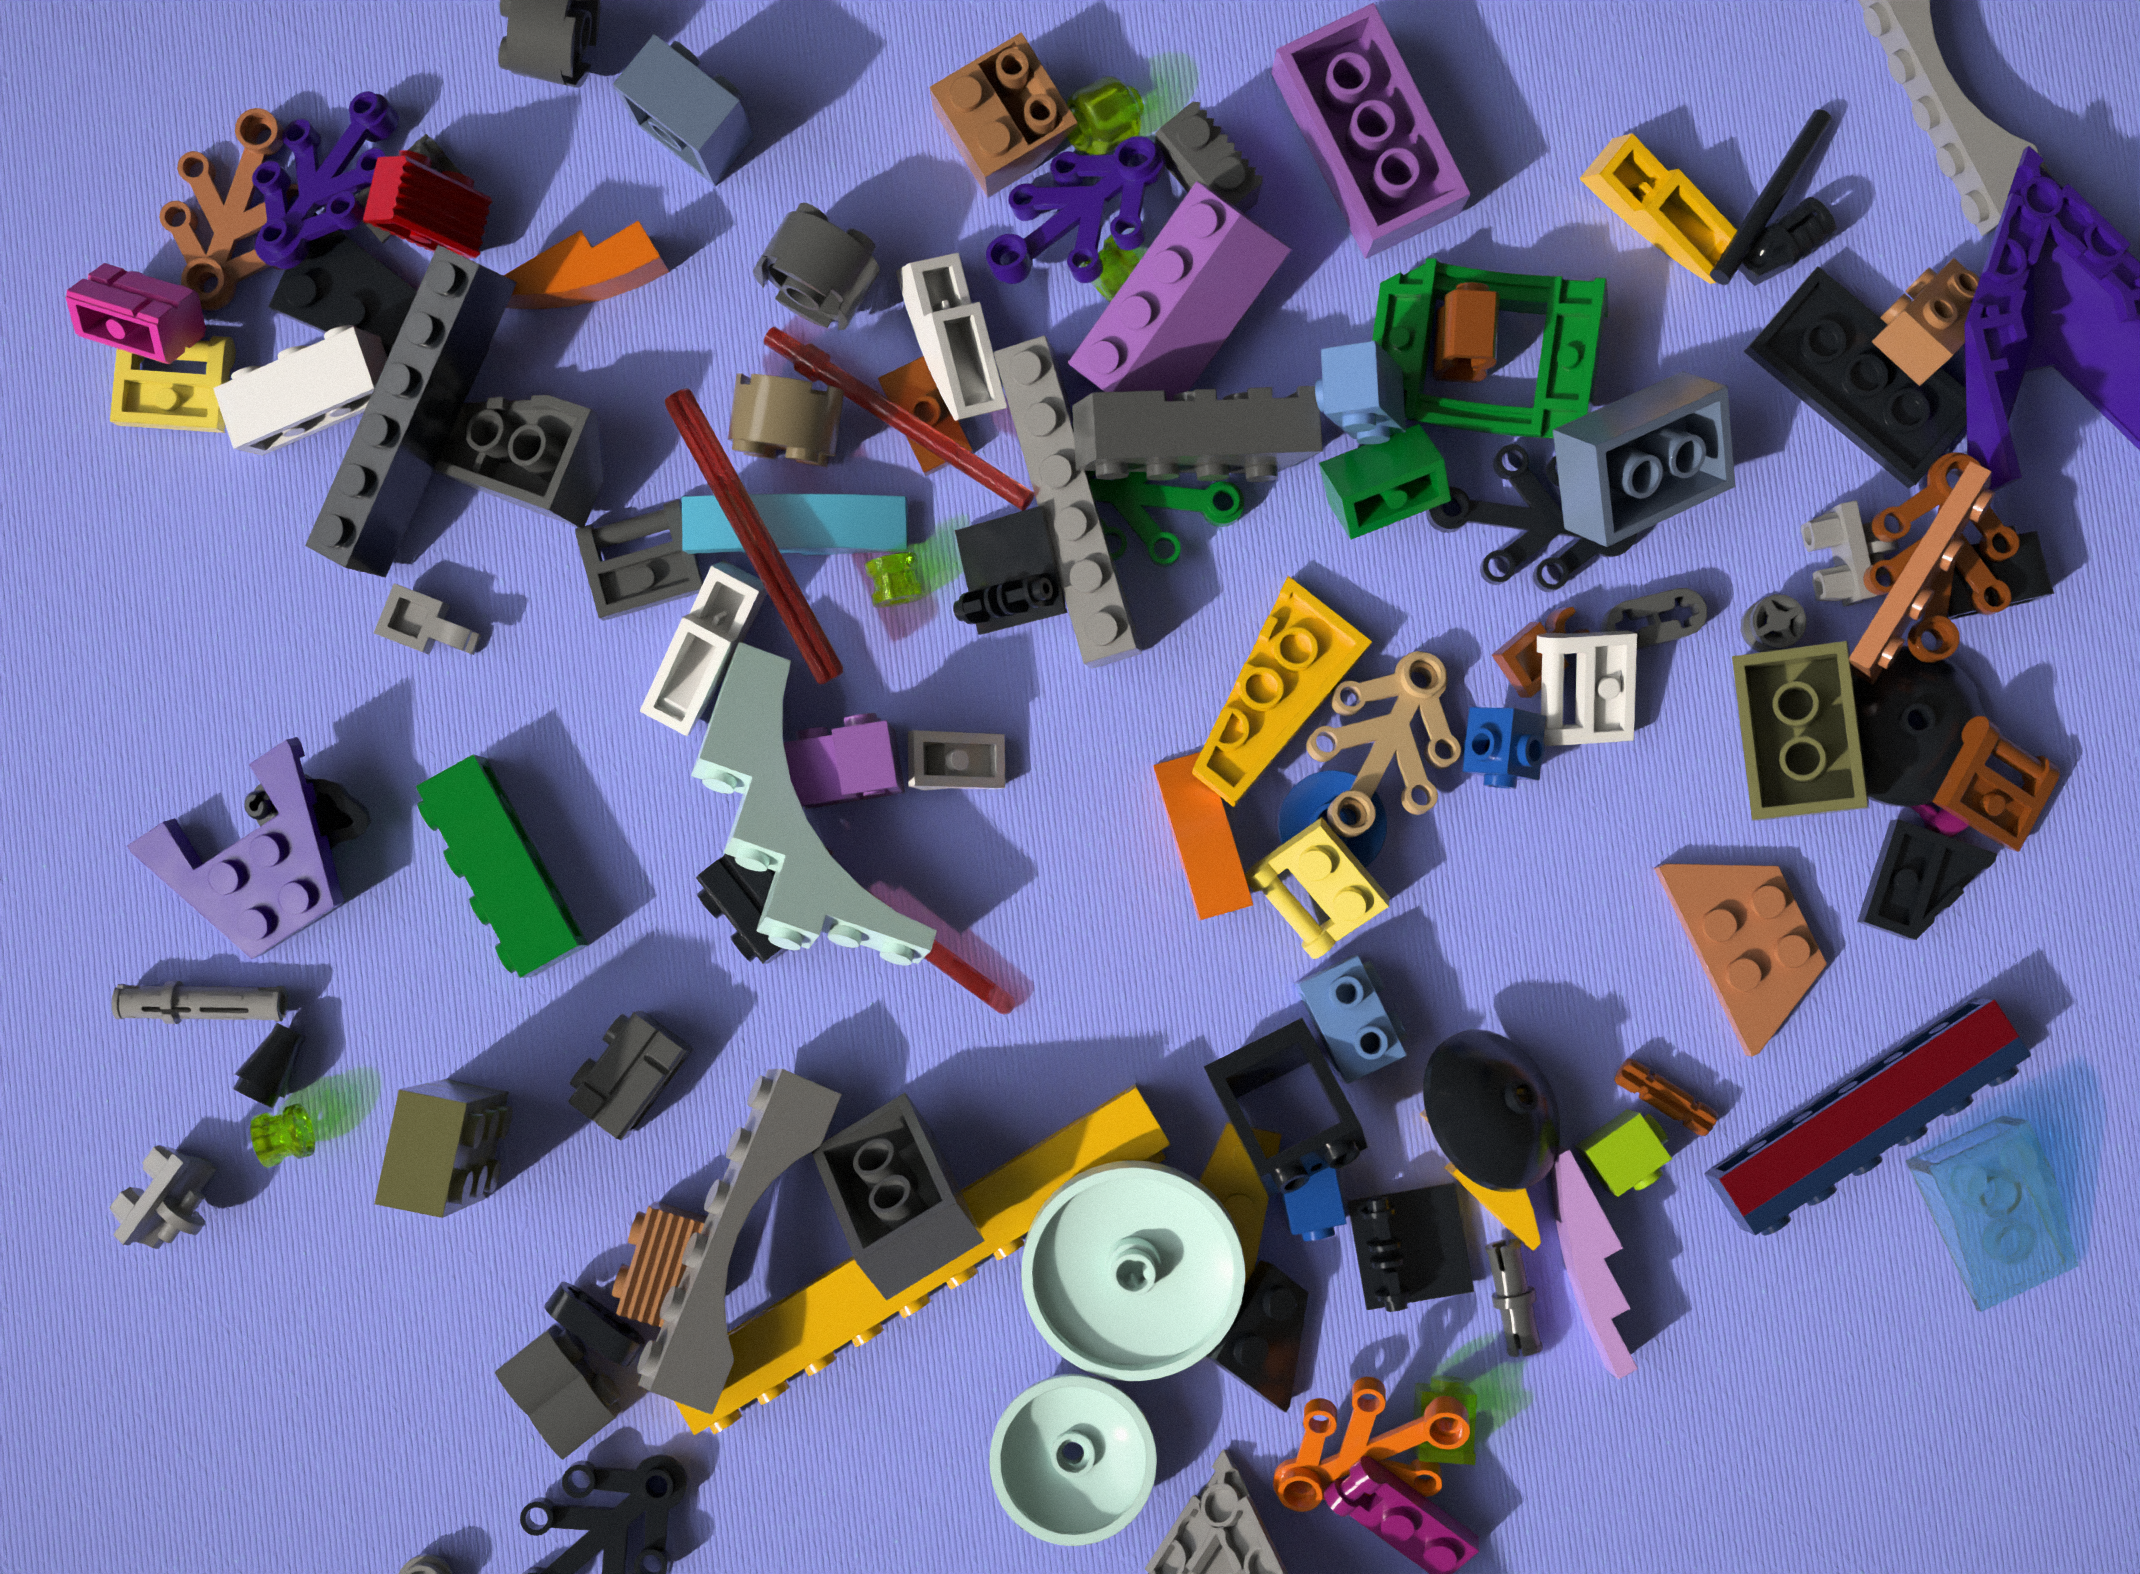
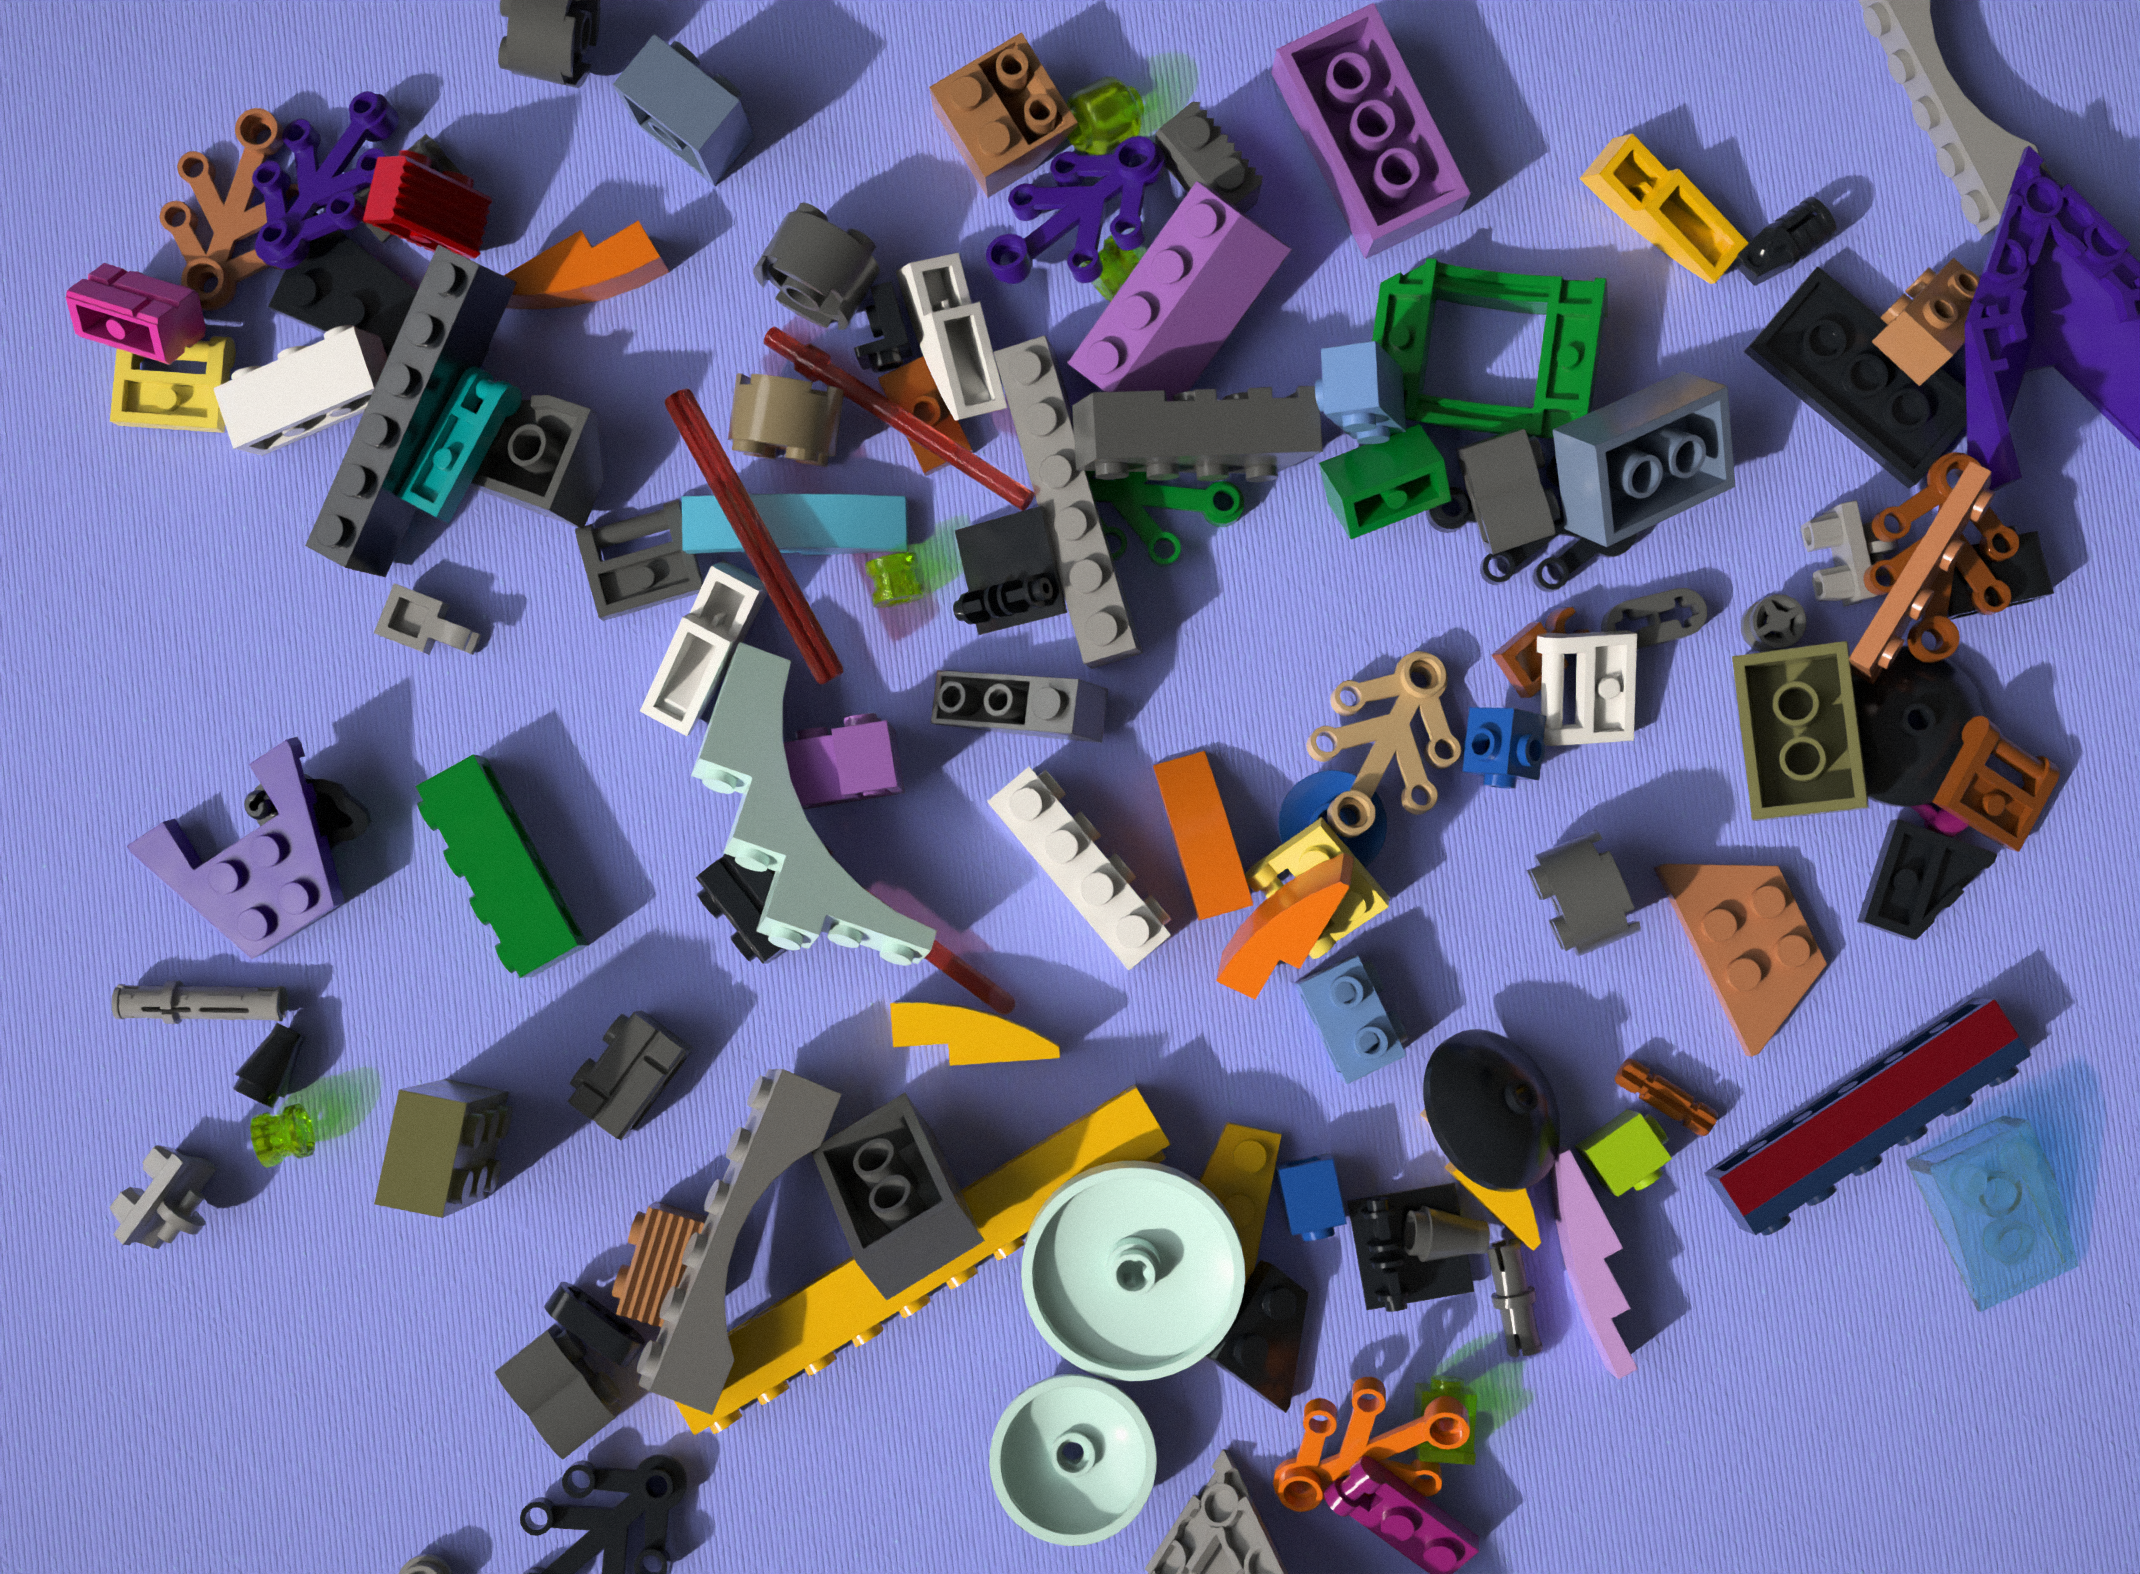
(459, 442): none -> teal plate
(884, 321): none -> black bracket
(955, 760): white slope -> none
(969, 1032): none -> yellow slope
(1020, 705): none -> dark grey slope
(1077, 866): none -> white brick
(1264, 1062): black window -> none
(1284, 681): yellow wing -> none
(1284, 926): none -> orange slope
(1441, 1235): none -> dark grey cone
(1466, 334): dark orange brick -> none
(1507, 490): none -> dark grey brick
(1584, 894): none -> dark grey brick
(1771, 197): black bar -> none

